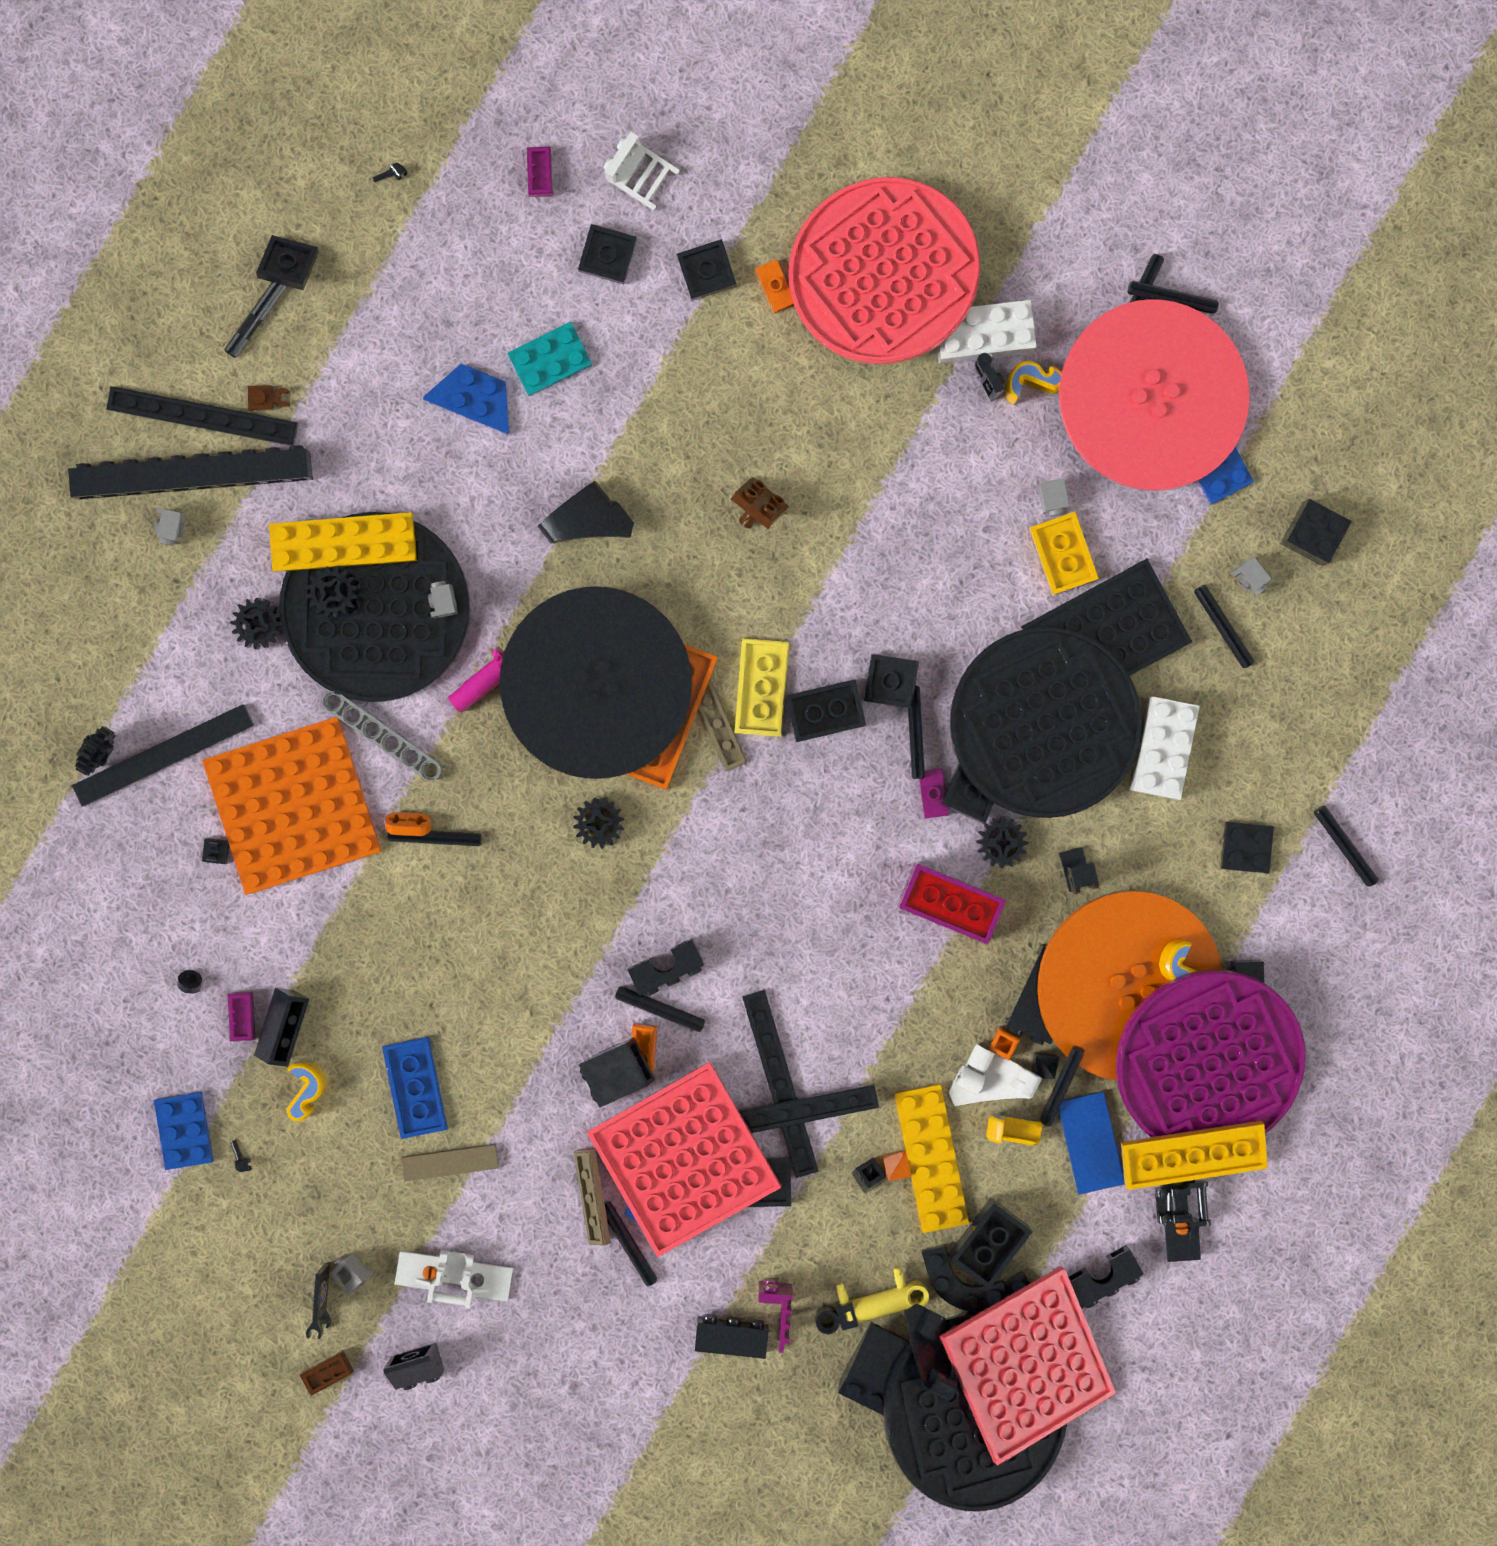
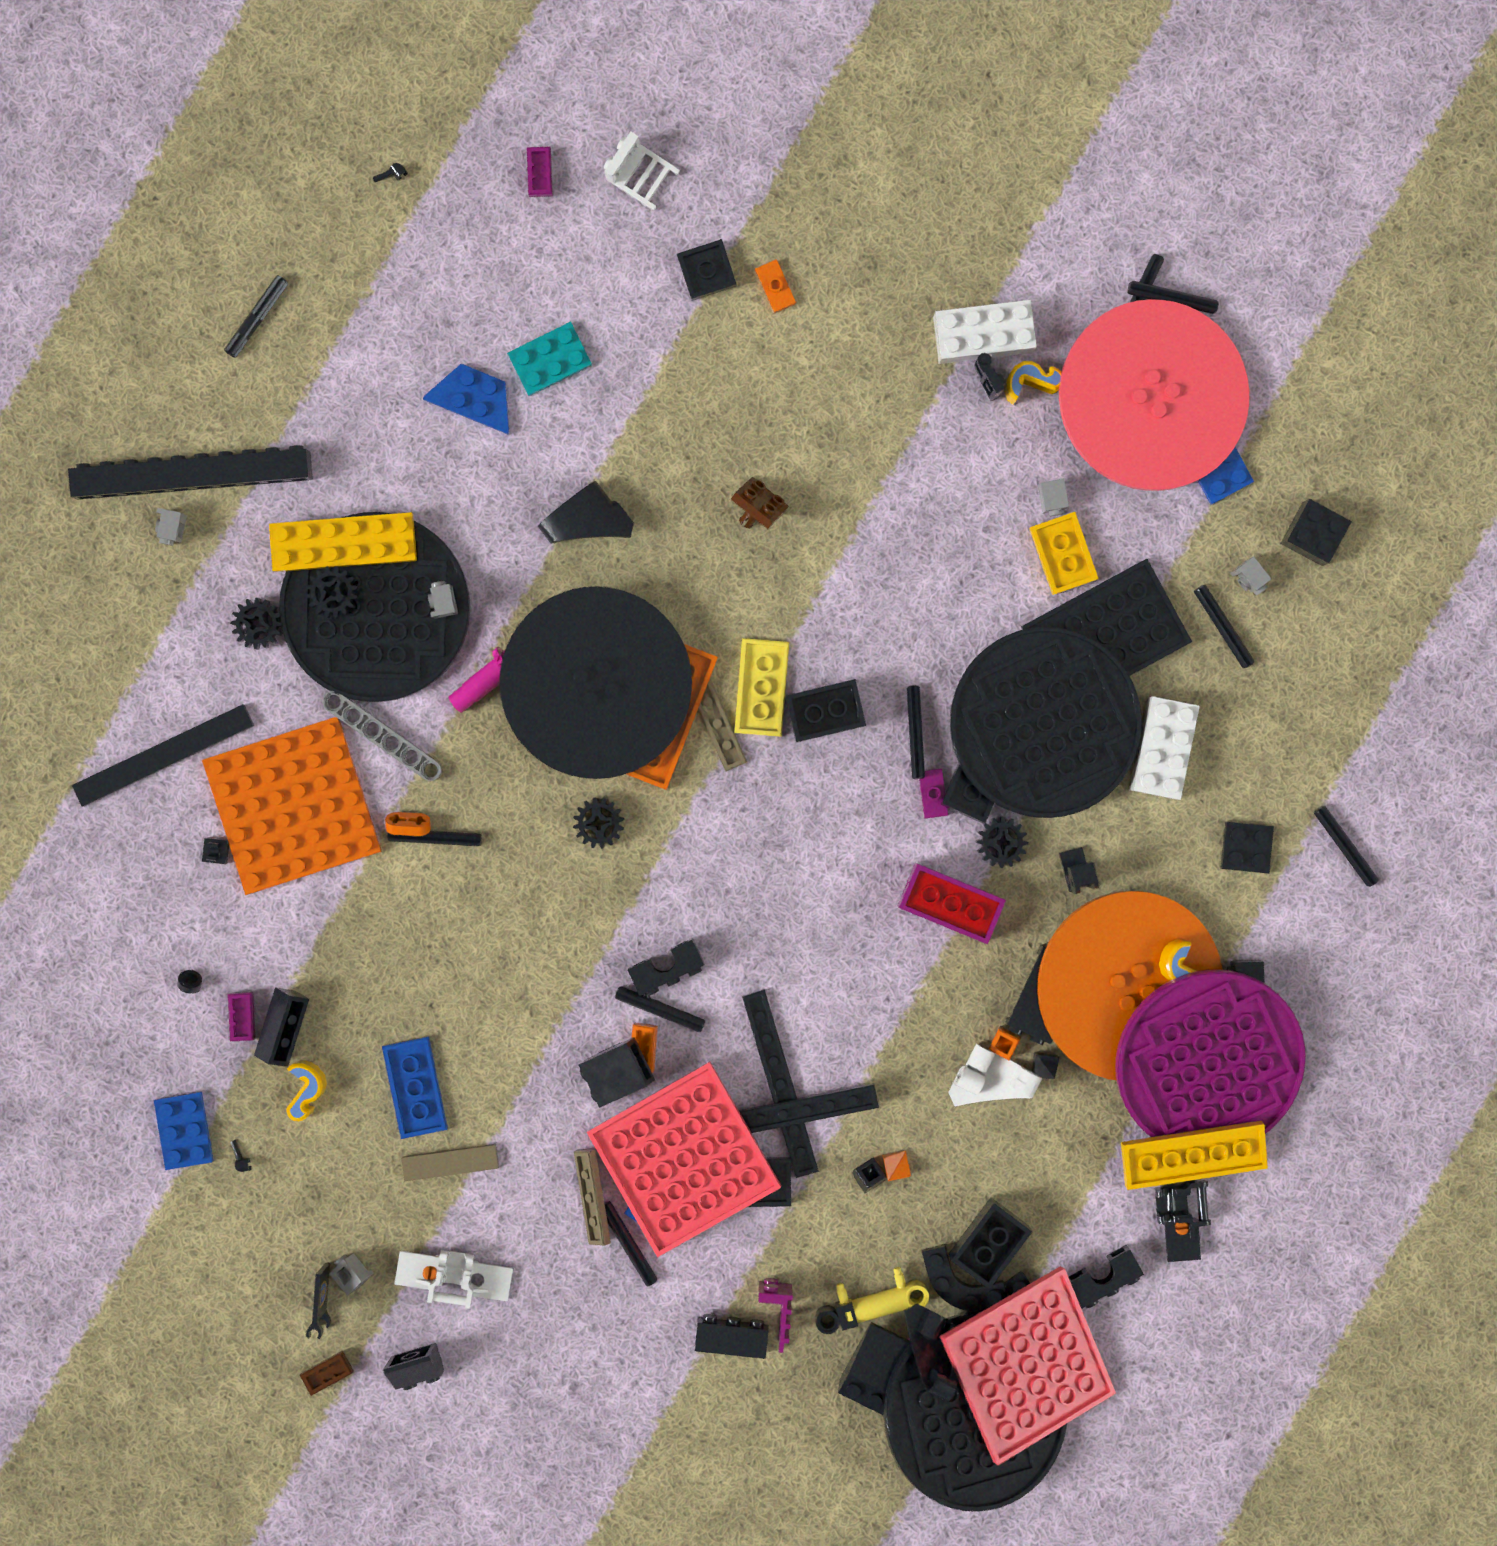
(95, 750): black gear -> none
(202, 416): black tile -> none
(262, 398): reddish brown plate -> none
(287, 262): black plate -> none
(607, 254): black plate -> none
(884, 270): coral plate -> none
(891, 681): black plate -> none
(931, 1158): yellow plate -> none
(1013, 1129): yellow animal -> none
(1062, 1085): black axle -> none
(1091, 1143): blue tile -> none

